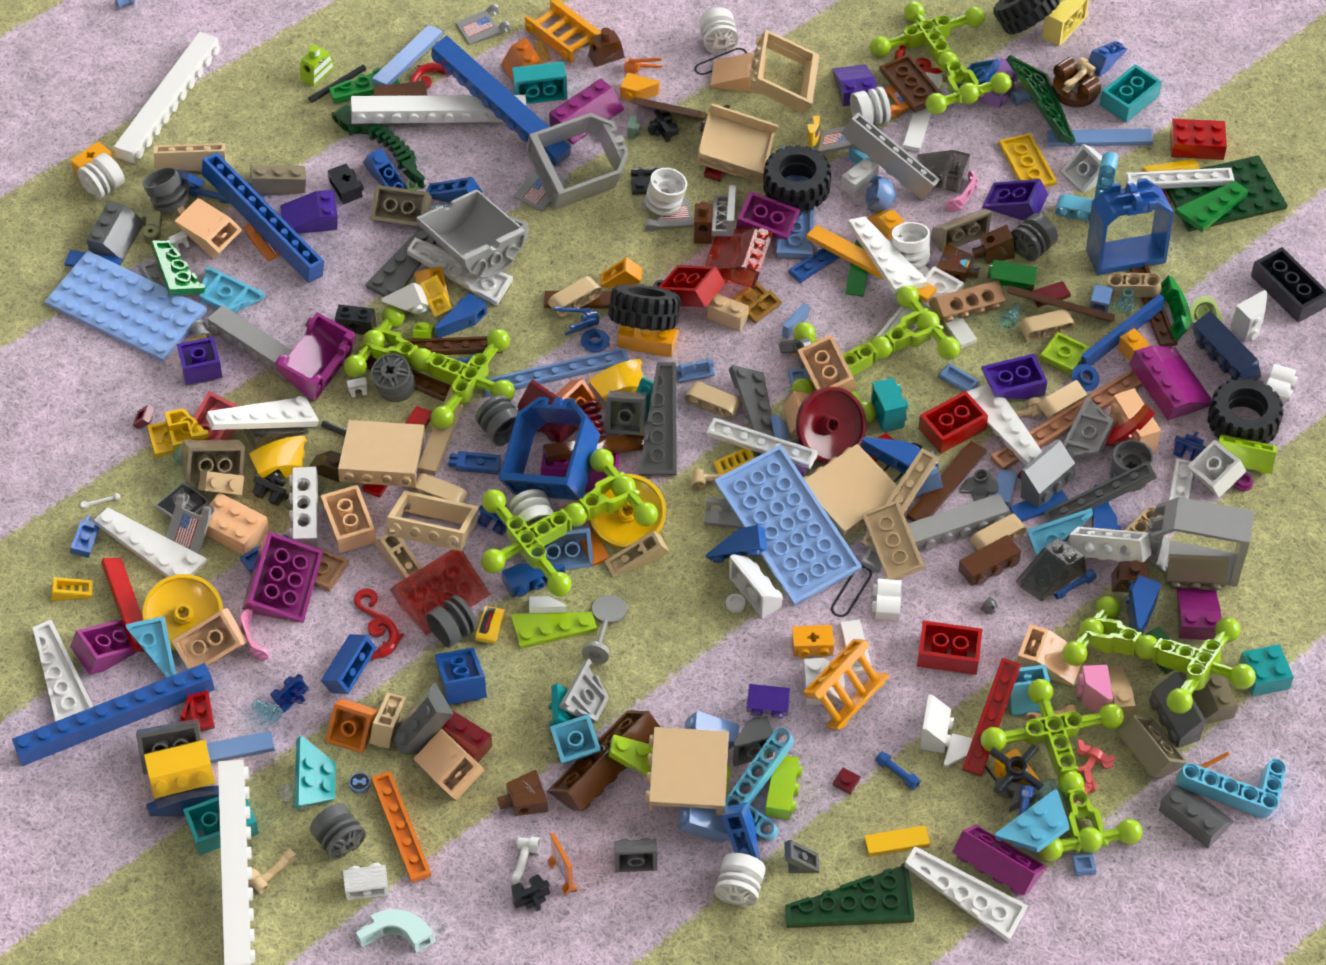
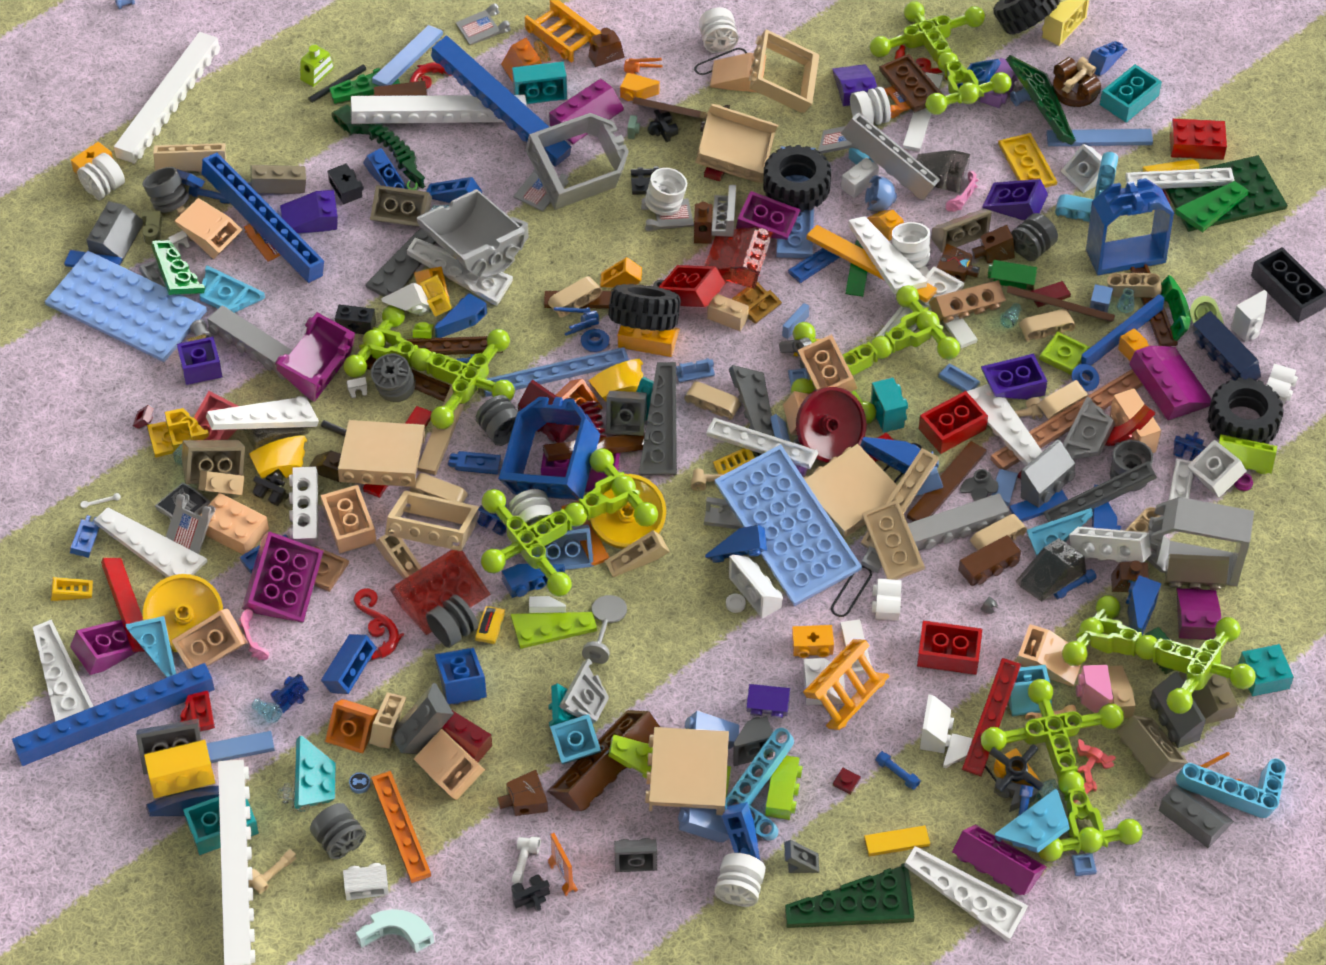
(813, 131): yellow slope -> none

